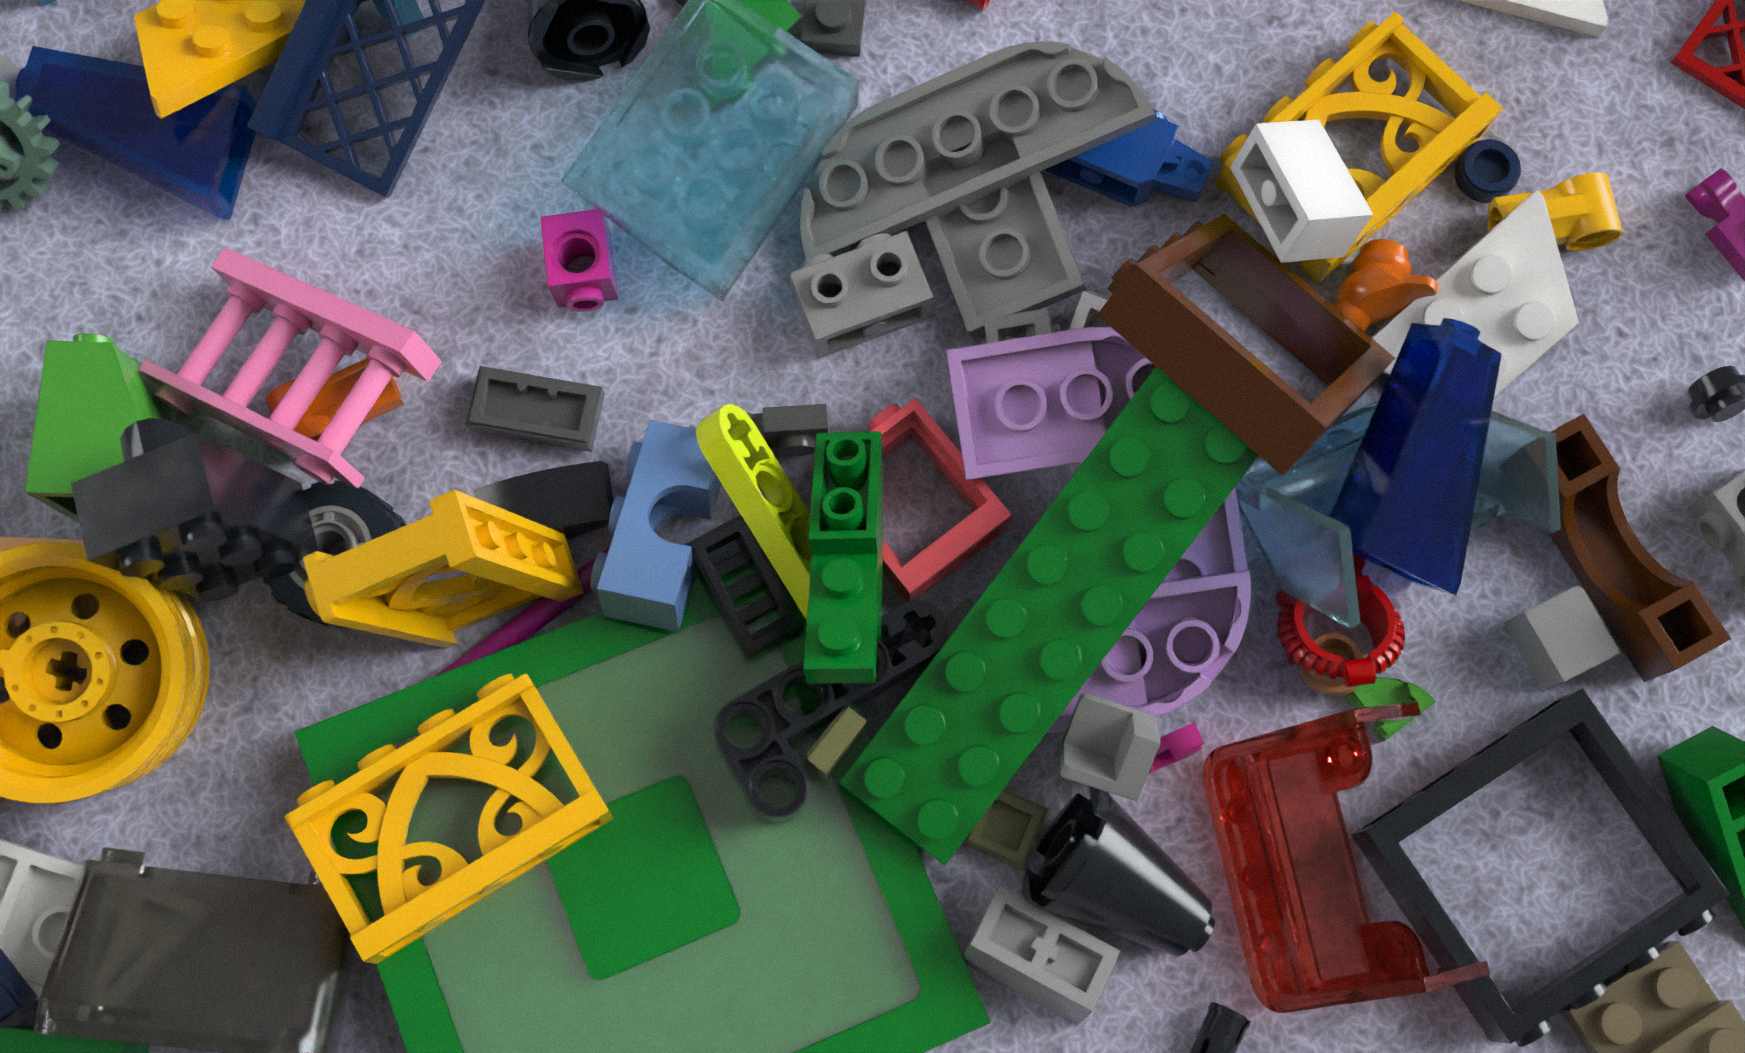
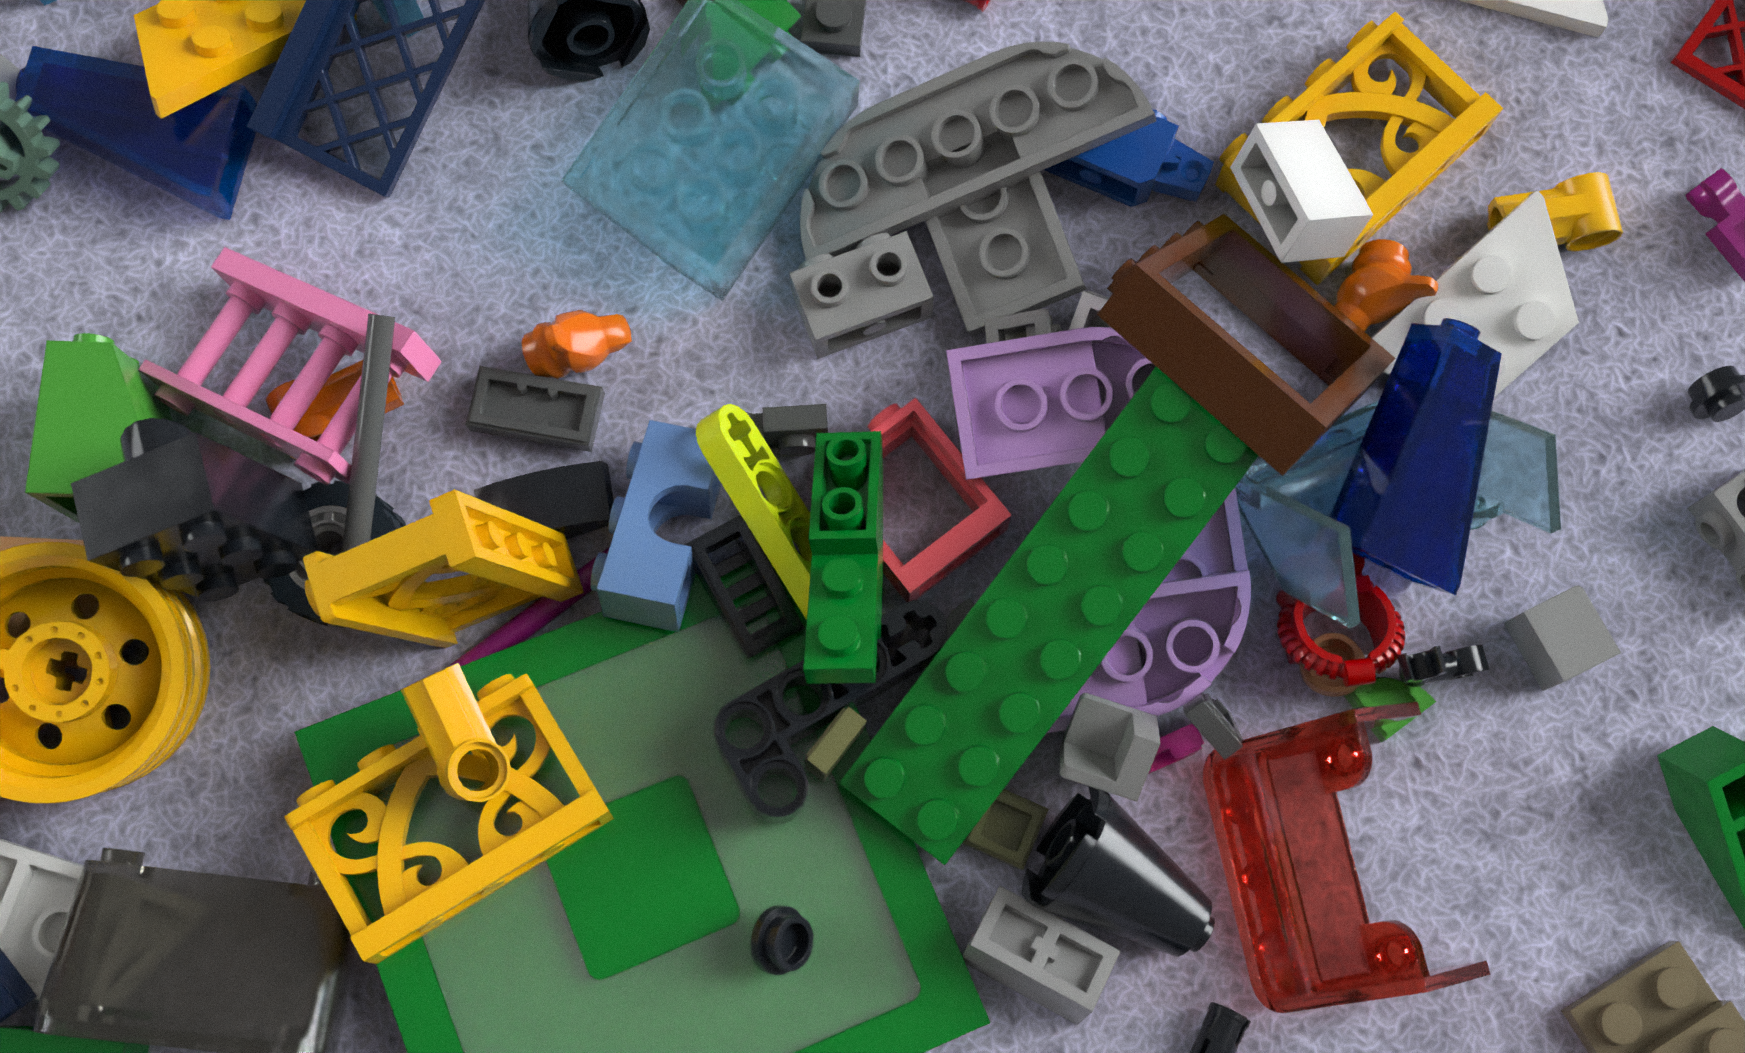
(368, 430): none -> dark grey bar
(454, 726): none -> yellow piece
(574, 343): none -> orange animal
(575, 236): dark pink brick -> none
(781, 940): none -> black plate
(1215, 724): none -> dark grey tile
(1435, 666): none -> black arm
(1487, 170): dark blue tile -> none
(1630, 950): black window -> none
(1648, 609): reddish brown arch -> none

